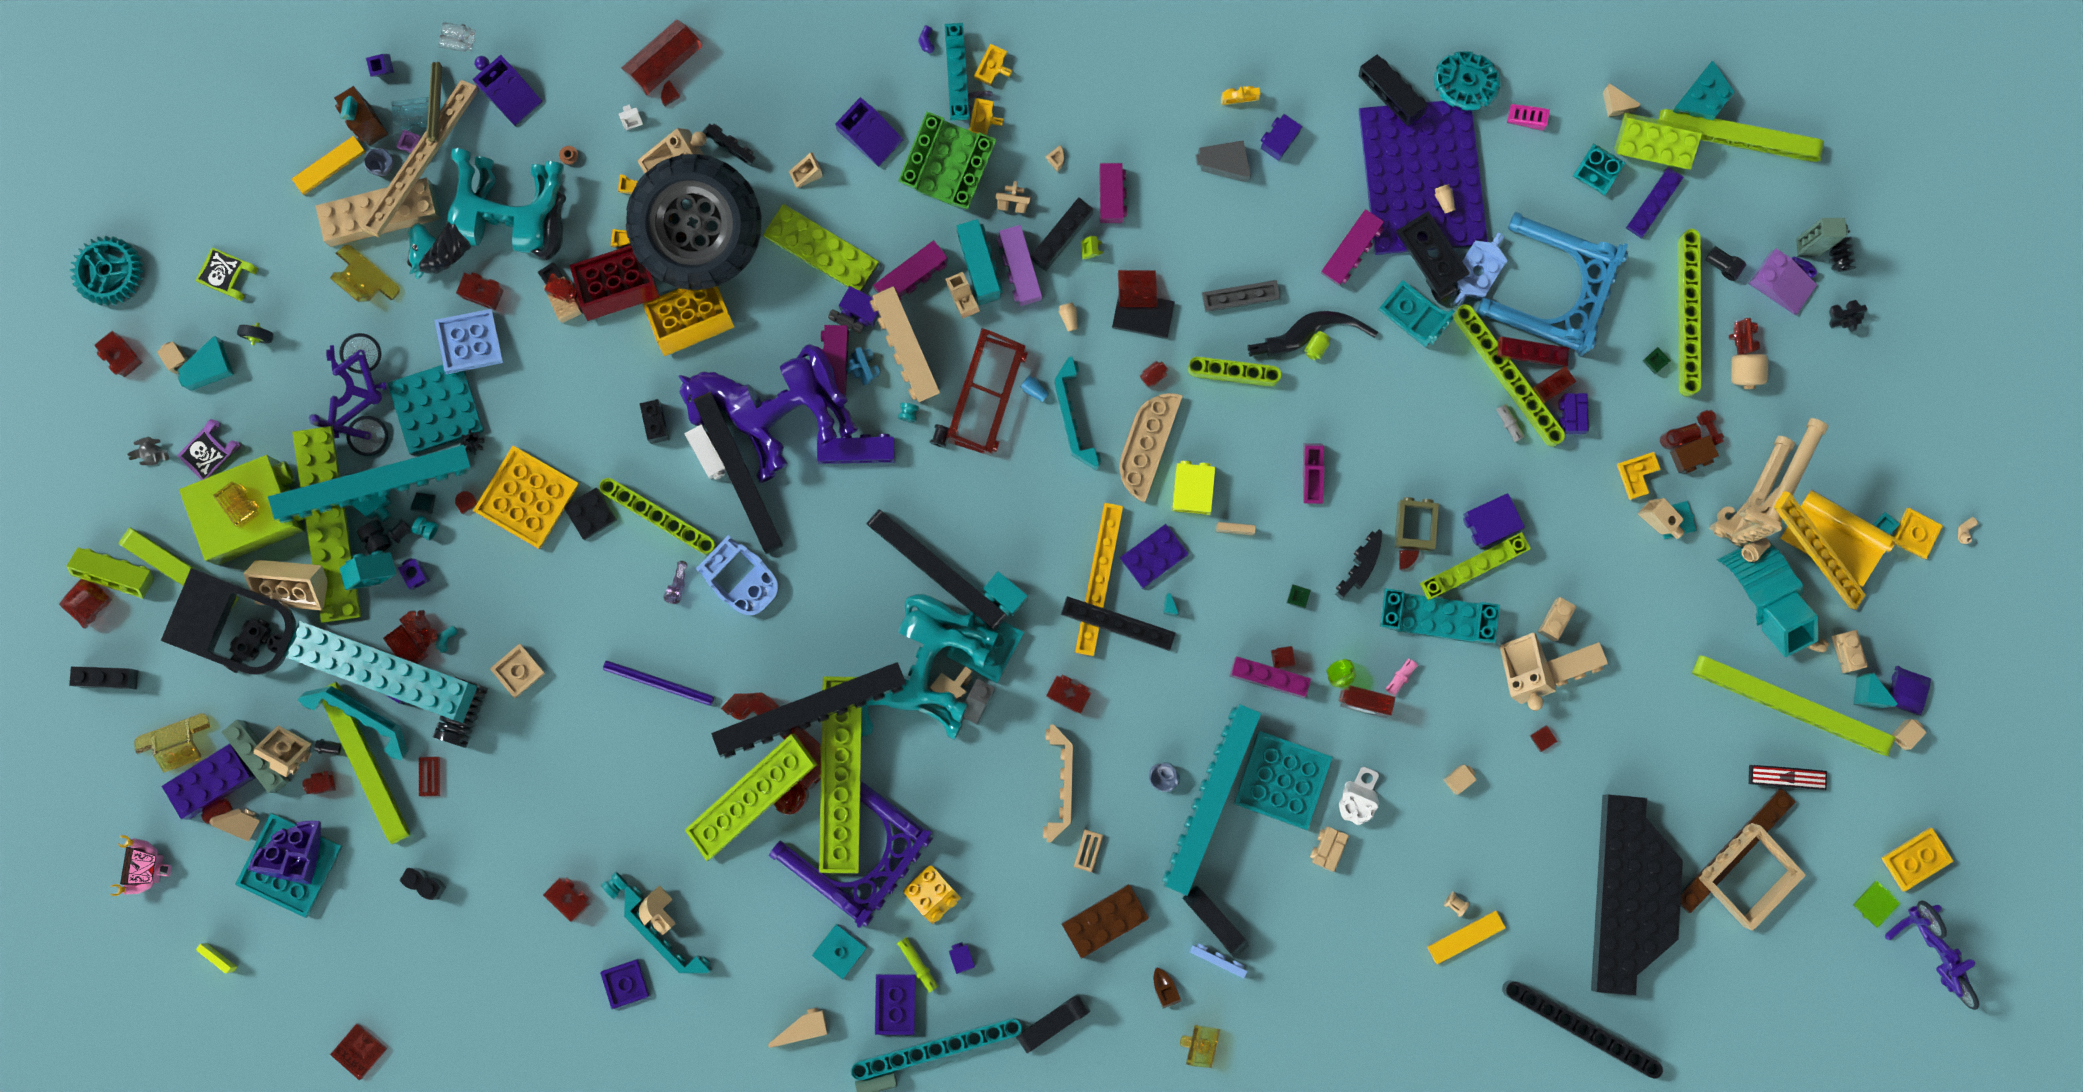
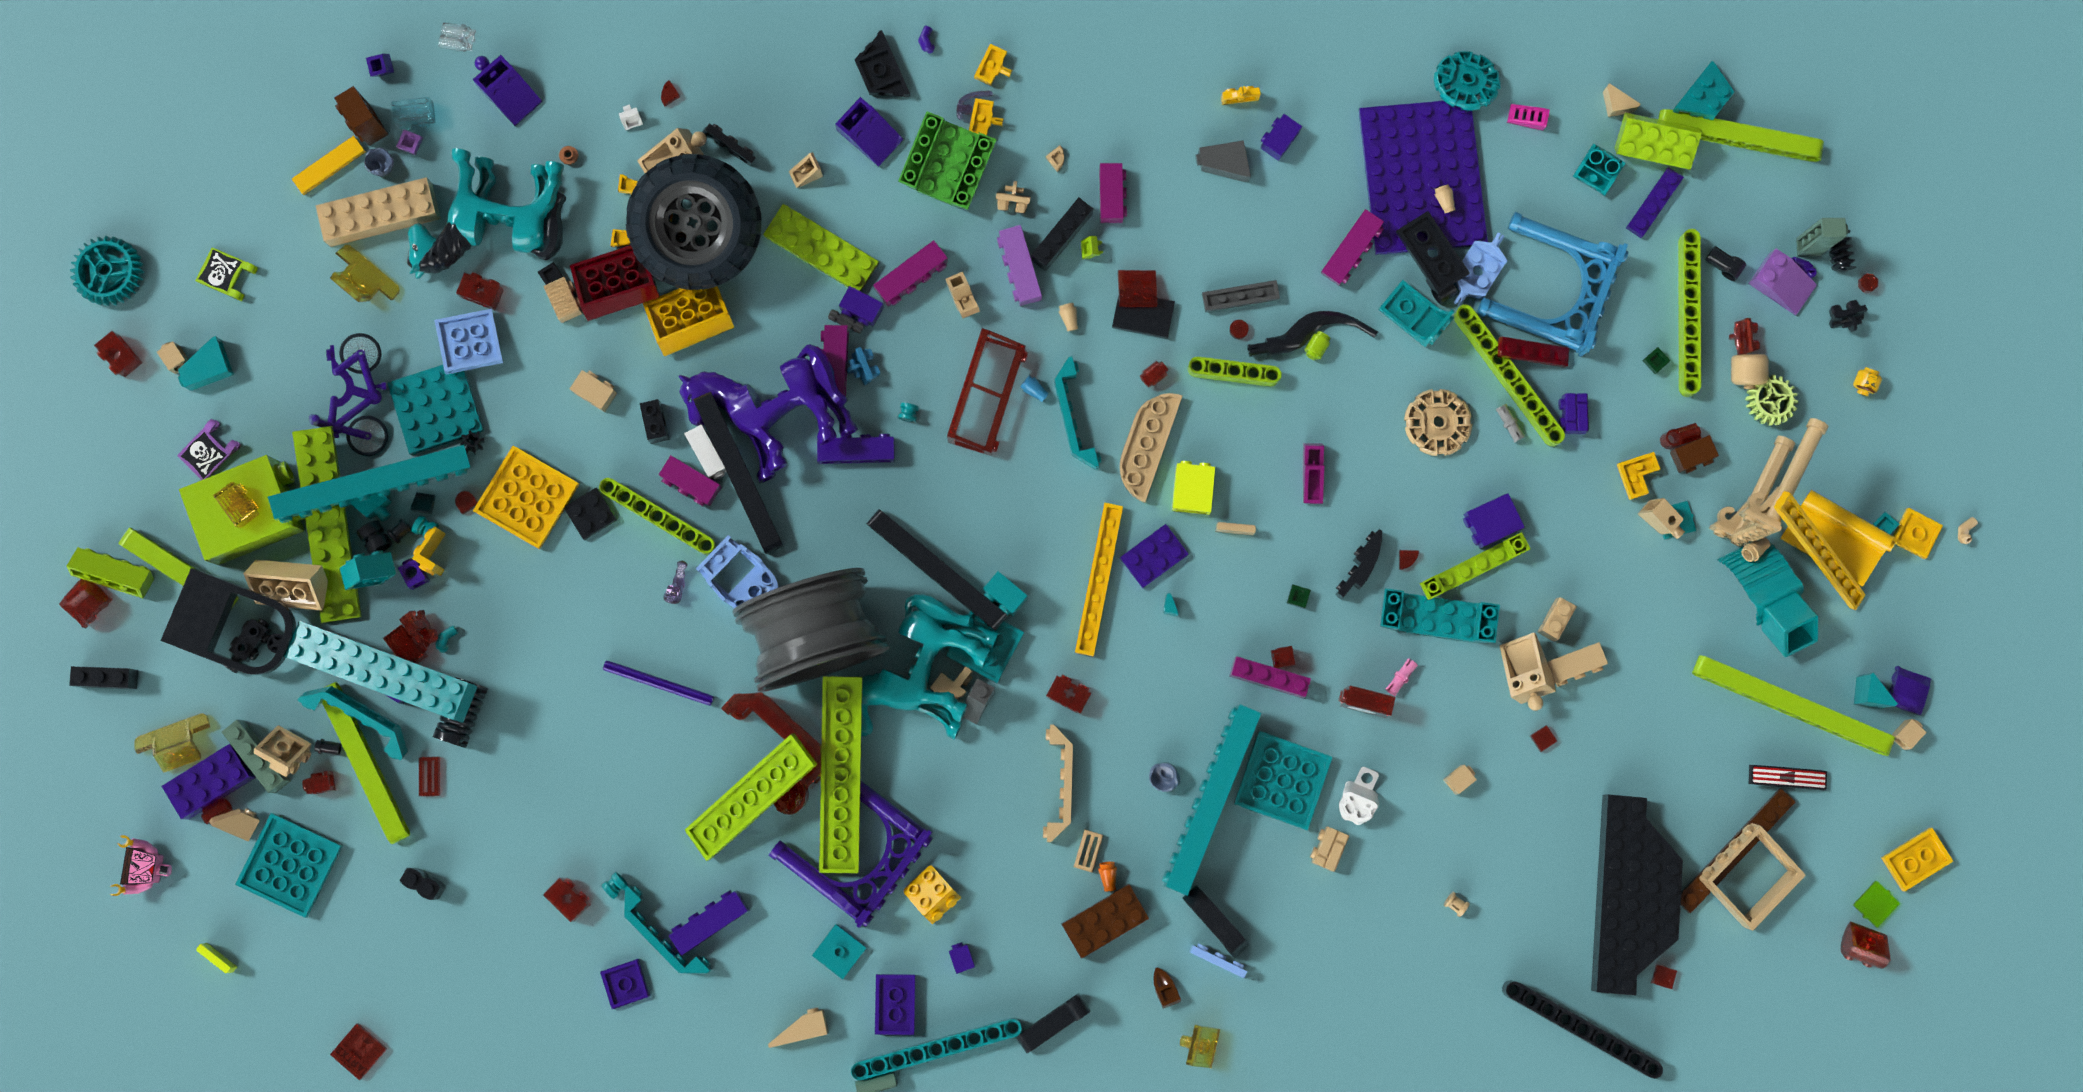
(148, 451): dark grey piece -> none
(255, 334): black wheel -> none
(290, 853): dark purple brick -> none
(349, 108): teal slope -> none
(418, 160): tan plate -> none
(424, 551): none -> yellow bracket
(434, 101): olive axle -> none
(517, 670): tan plate -> none
(560, 288): clear red brick -> none
(593, 390): none -> tan brick
(652, 910): tan brick -> none
(662, 56): clear red slope -> none
(689, 481): none -> magenta brick
(709, 922): none -> dark purple brick
(808, 710): black brick -> none
(810, 629): none -> dark grey wheel
(880, 69): none -> black wing
(905, 345): tan brick -> none
(918, 965): lime pin -> none
(939, 436): black bush -> none
(956, 71): teal slope -> none
(978, 261): teal brick -> none
(1108, 875): none -> orange cone
(1118, 623): black tile -> none
(1238, 329): none -> clear red tile
(1341, 673): clear neon green hair -> none
(1392, 90): black brick -> none
(1405, 543): olive window -> none
(1430, 430): none -> tan plate
(1466, 937): yellow tile -> none
(1554, 385): clear red brick -> none
(1664, 976): none -> clear red tile
(1707, 418): clear red bar -> none
(1772, 407): none -> yellowish green gear
(1819, 646): tan arm -> none
(1849, 651): tan brick -> none
(1865, 946): none -> clear red brick
(1867, 381): none -> yellow head
(1868, 283): none -> clear red tile
(1933, 930): dark purple piece -> none

